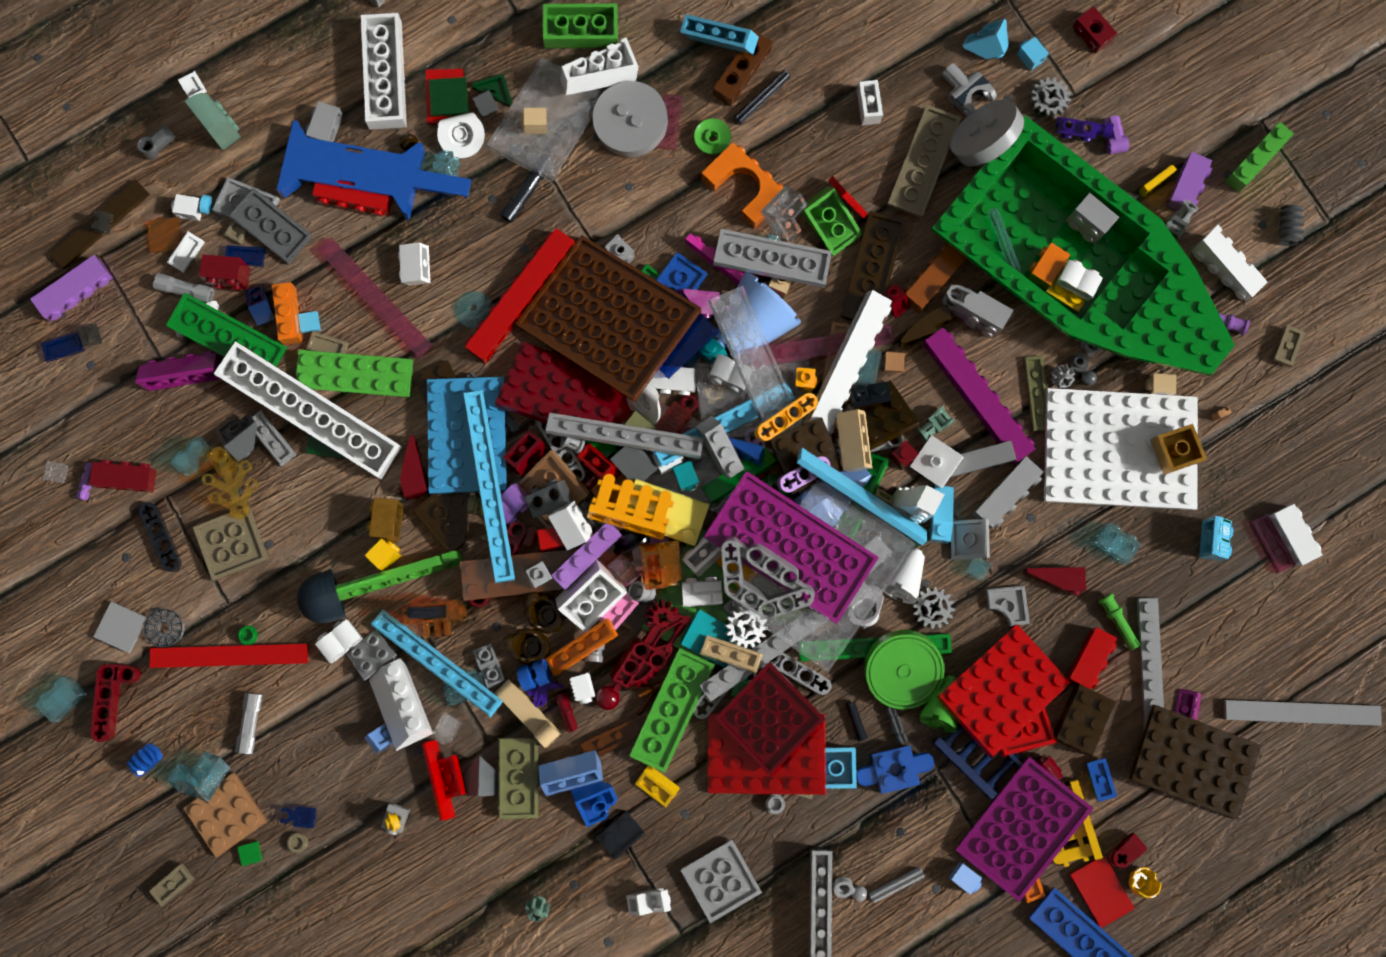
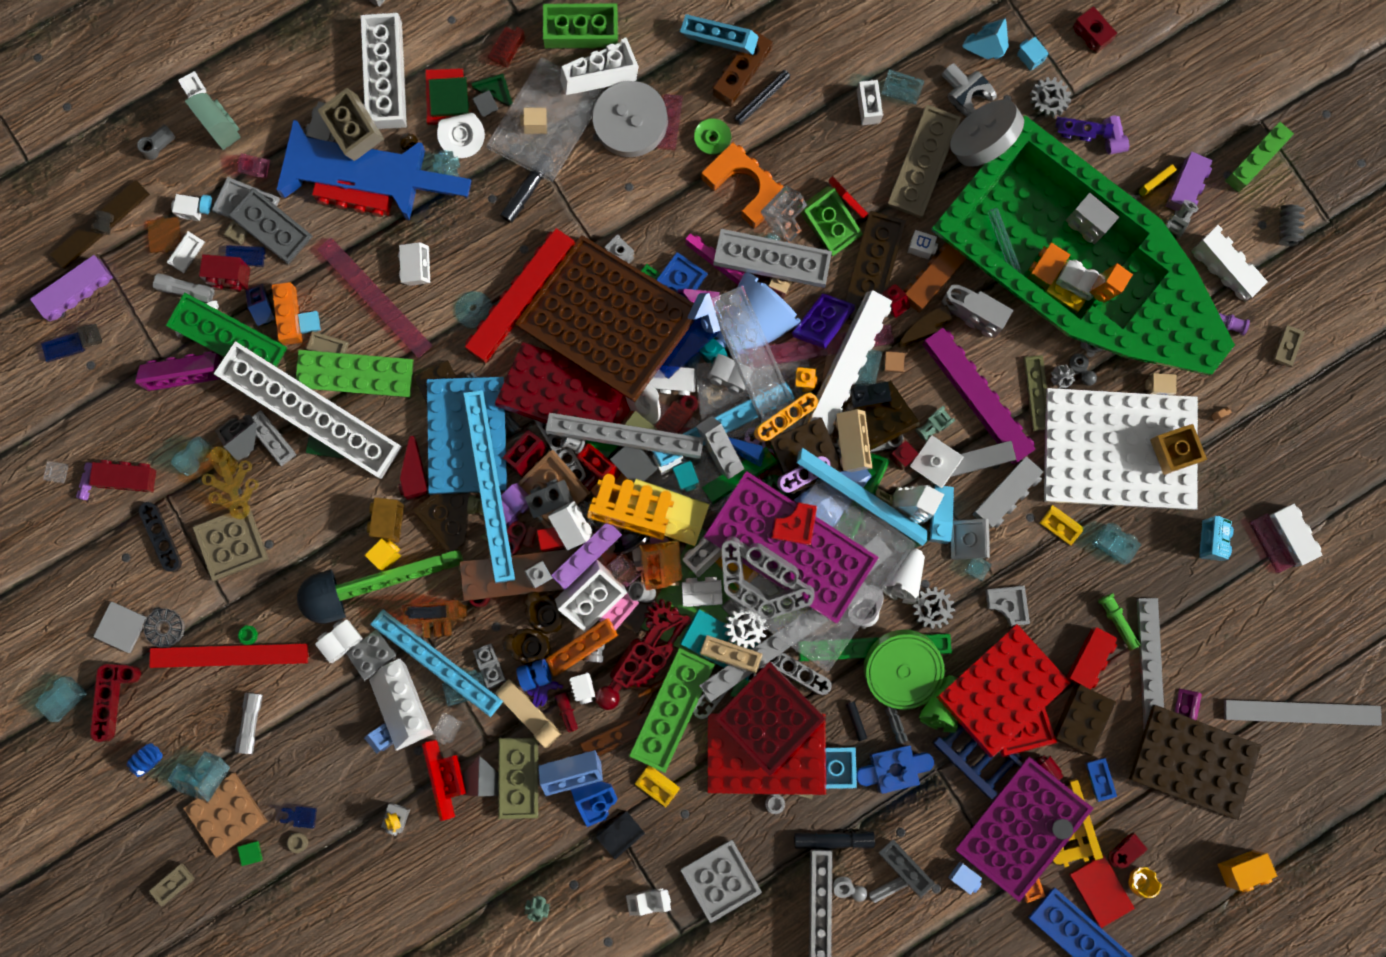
(253, 165): none -> clear pink brick
(350, 124): none -> dark tan brick
(507, 46): none -> clear red panel
(704, 308): none -> slope
(797, 526): none -> red tile
(823, 320): none -> dark purple tile
(834, 840): none -> black piece
(902, 87): none -> clear light blue brick
(907, 869): none -> dark grey plate
(922, 244): none -> white brick
(1061, 525): none -> yellow slope
(1062, 828): none -> dark grey tile
(1063, 579): dark red slope -> none
(1110, 283): none -> orange brick
(1247, 870): none -> light orange brick

